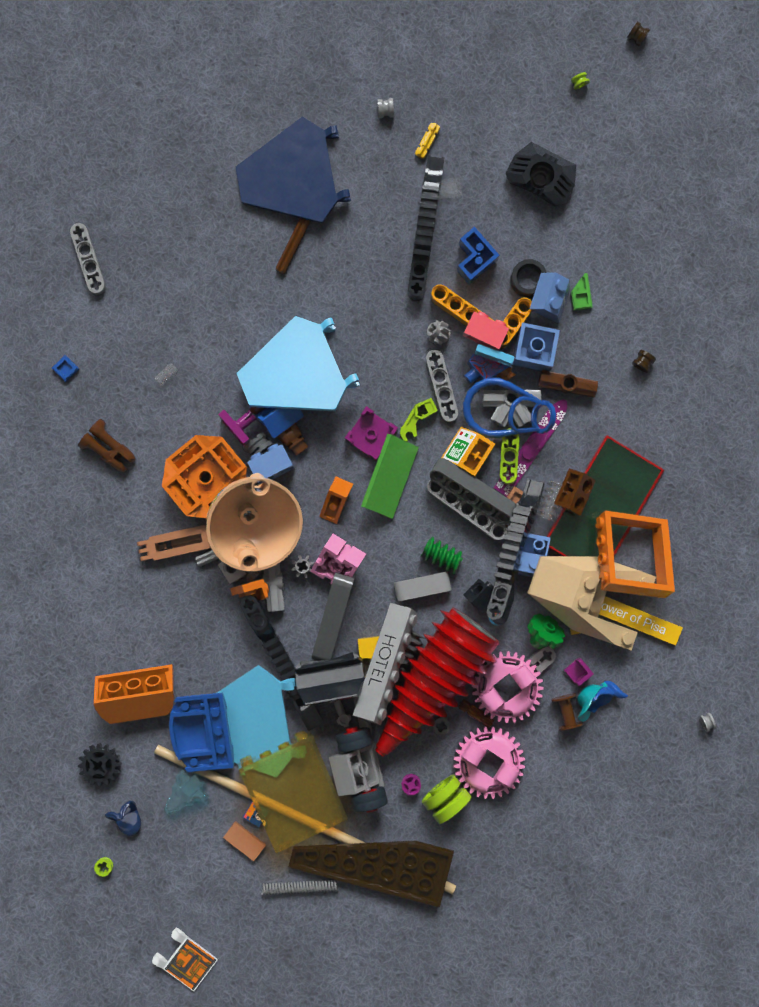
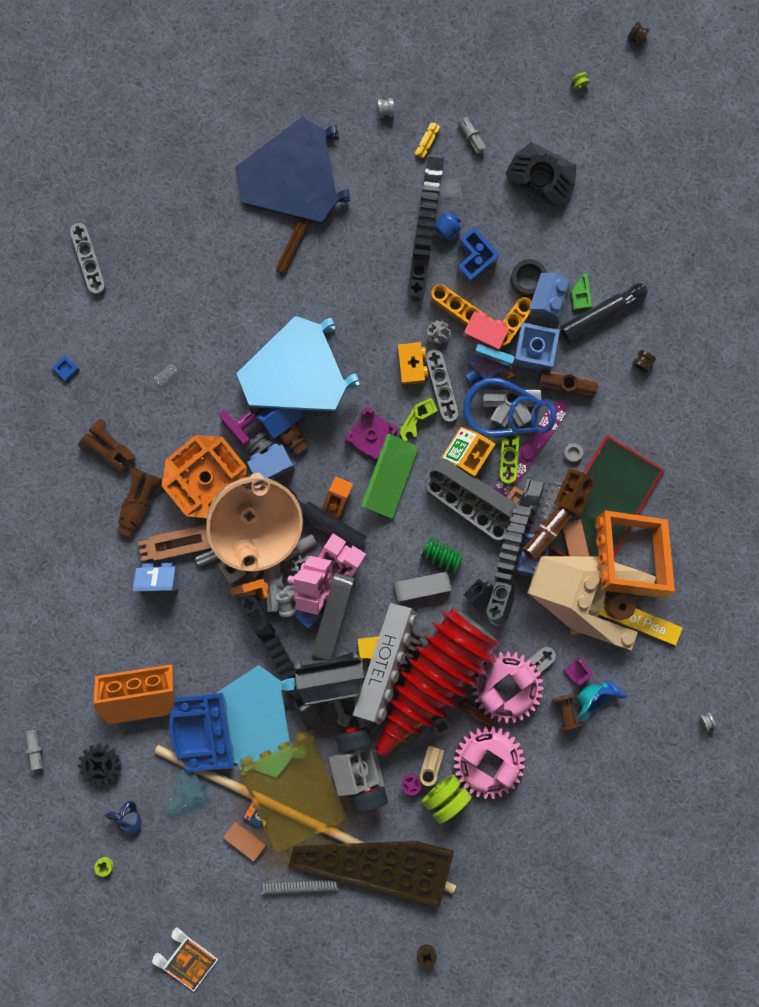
(33, 749): none -> light grey pin
(135, 509): none -> reddish brown piece
(156, 578): none -> medium blue slope
(286, 601): none -> light grey piece
(301, 546): none -> light grey axle
(307, 618): none -> blue brick
(312, 584): none -> bright pink brick
(330, 525): none -> black piece
(408, 374): none -> light orange brick
(424, 952): none -> dark brown wheel
(431, 763): none -> tan piece
(447, 226): none -> blue head
(472, 135): none -> light grey axle
(545, 632): green plant -> none
(547, 533): none -> reddish brown piece
(573, 453): none -> light grey tile
(575, 539): none -> nougat tile
(603, 312): none -> black piece
(612, 606): none -> reddish brown piece

